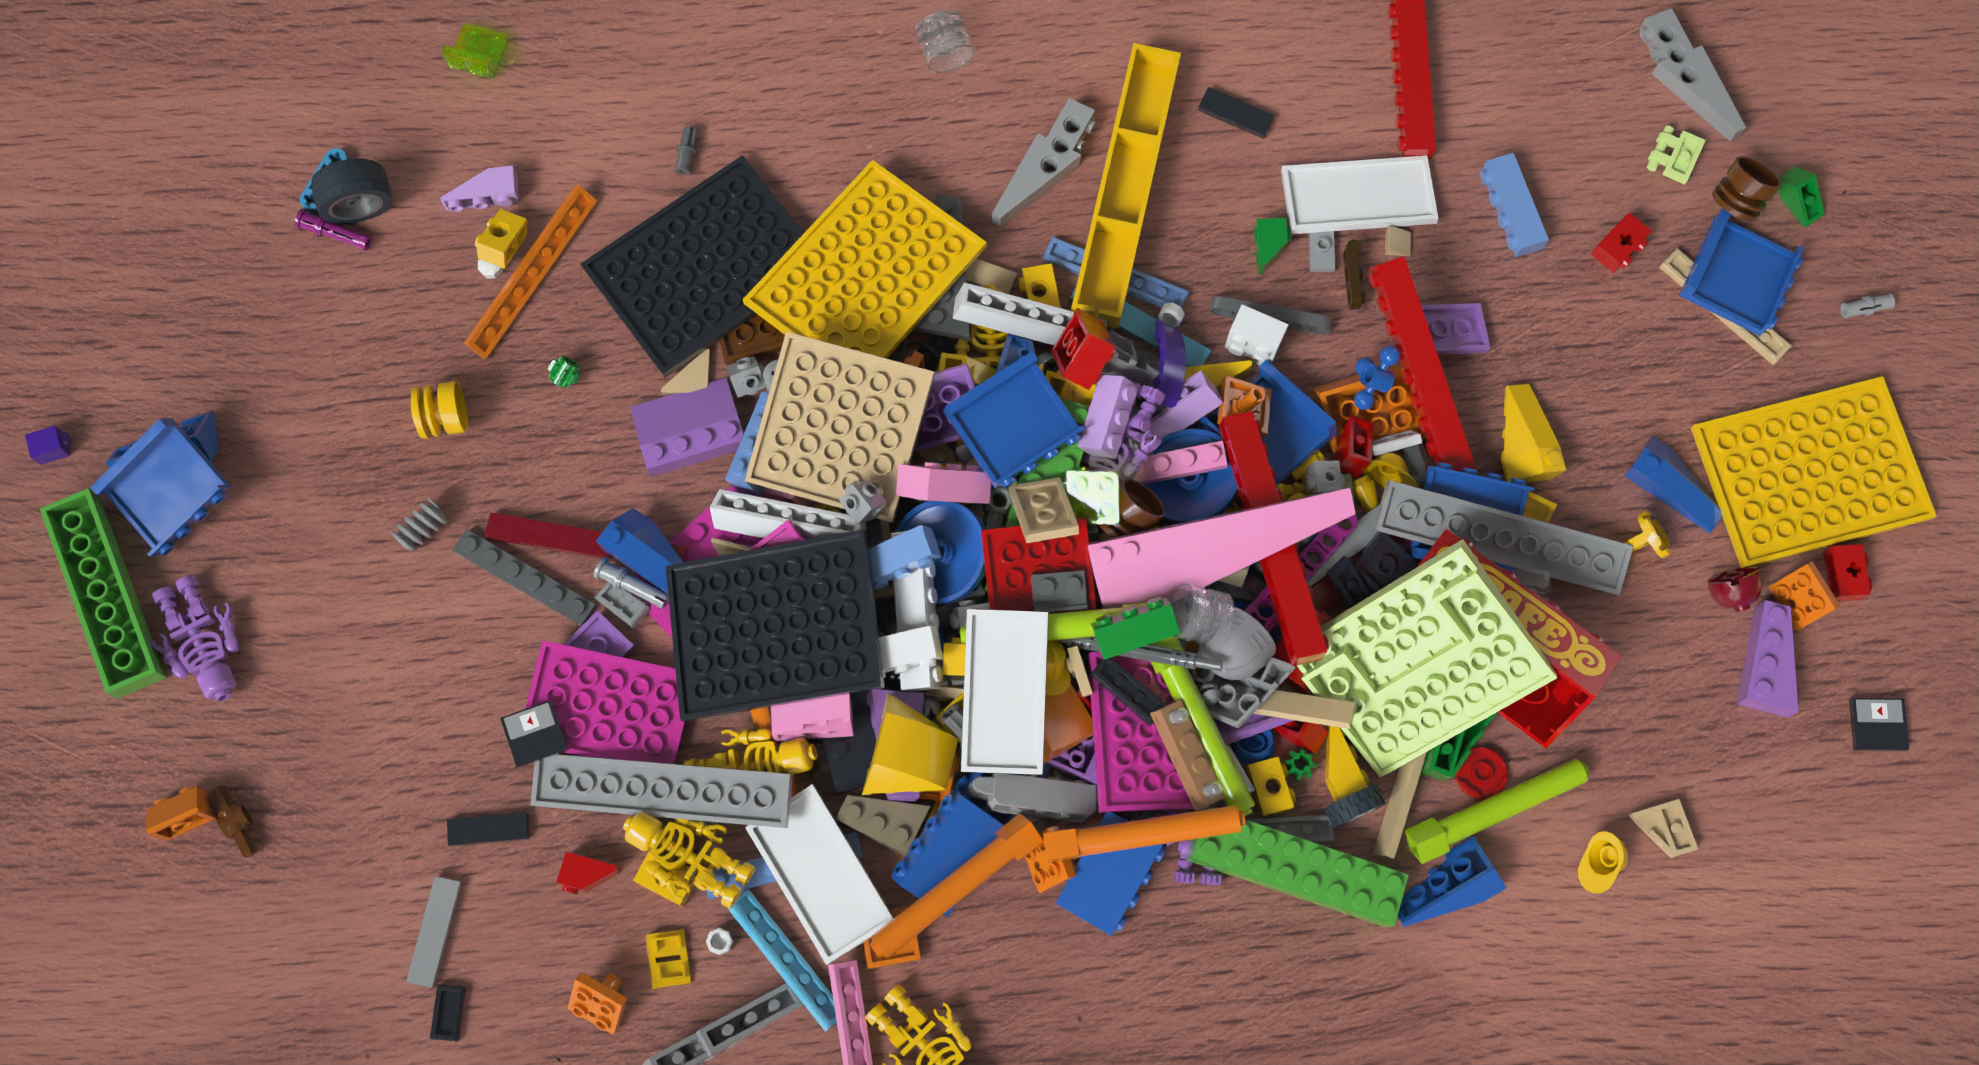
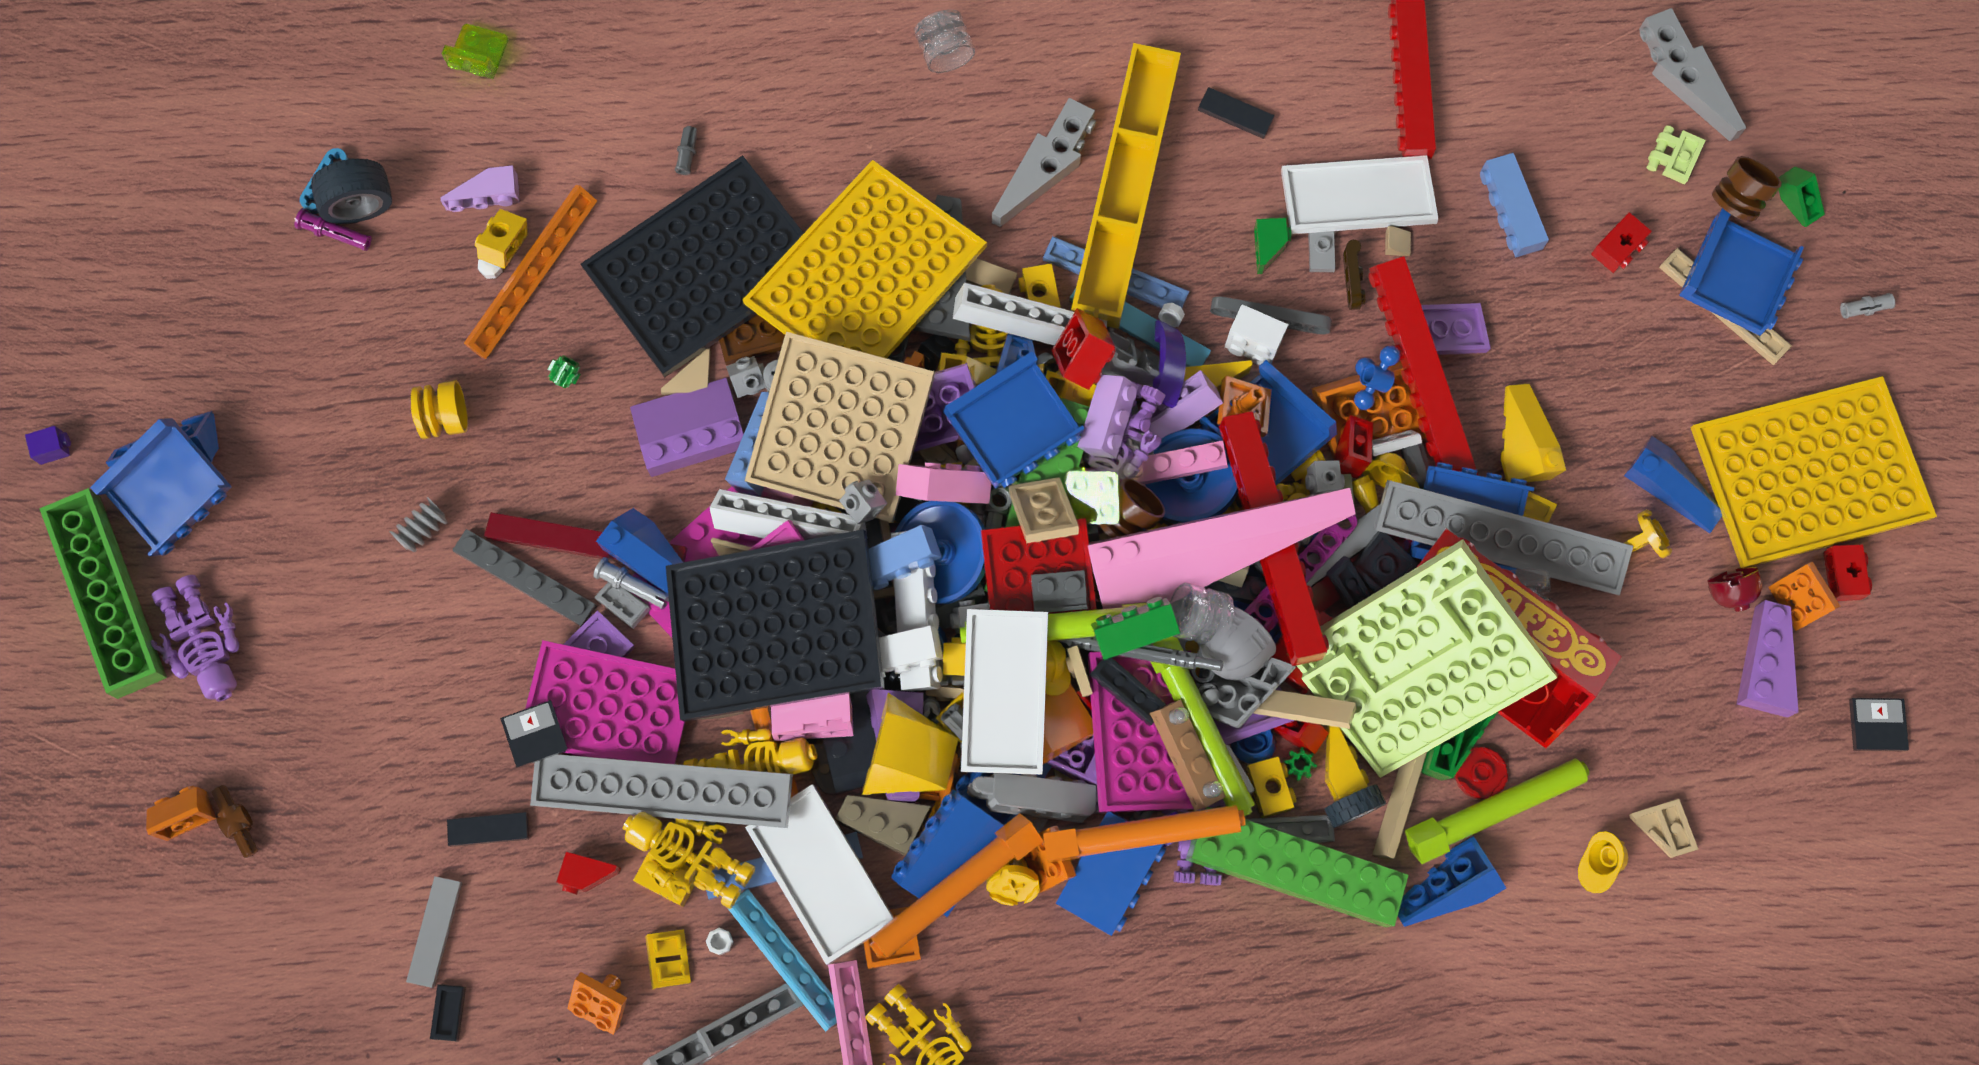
(1013, 884): none -> yellow tile

